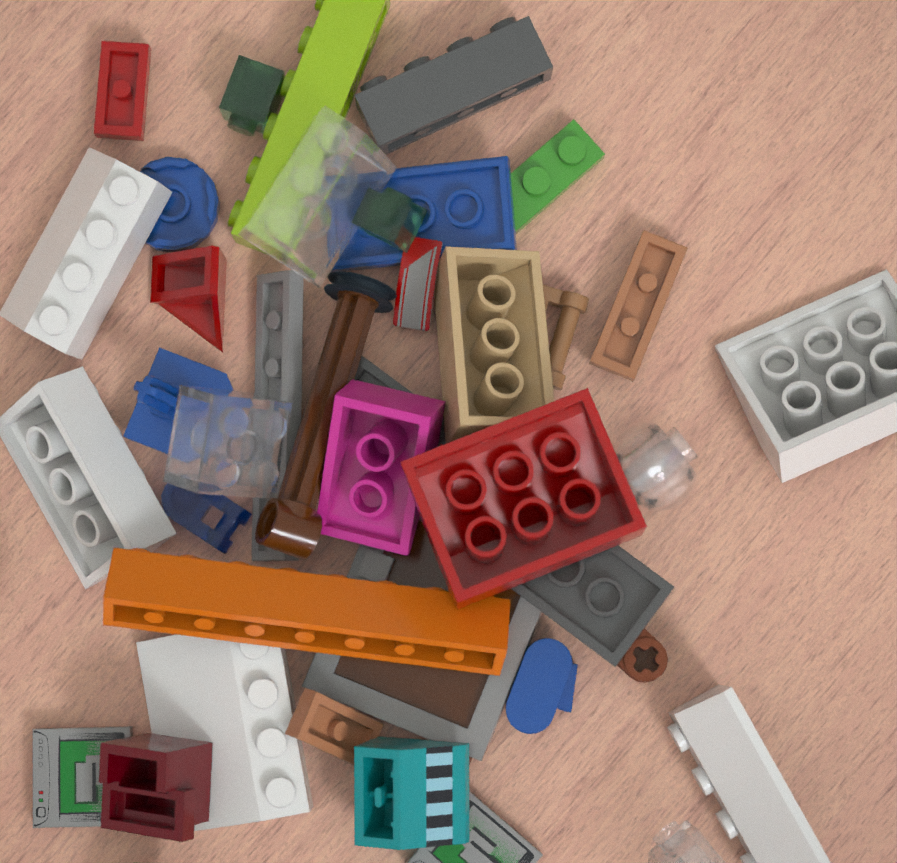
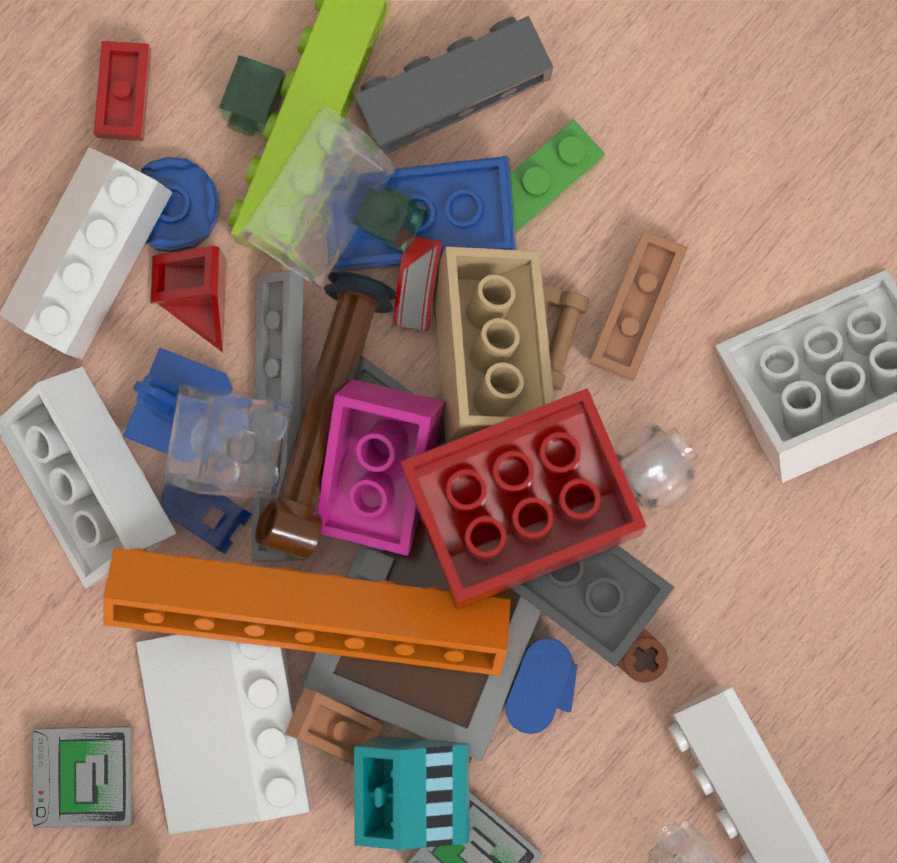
(155, 785): dark red plate -> none

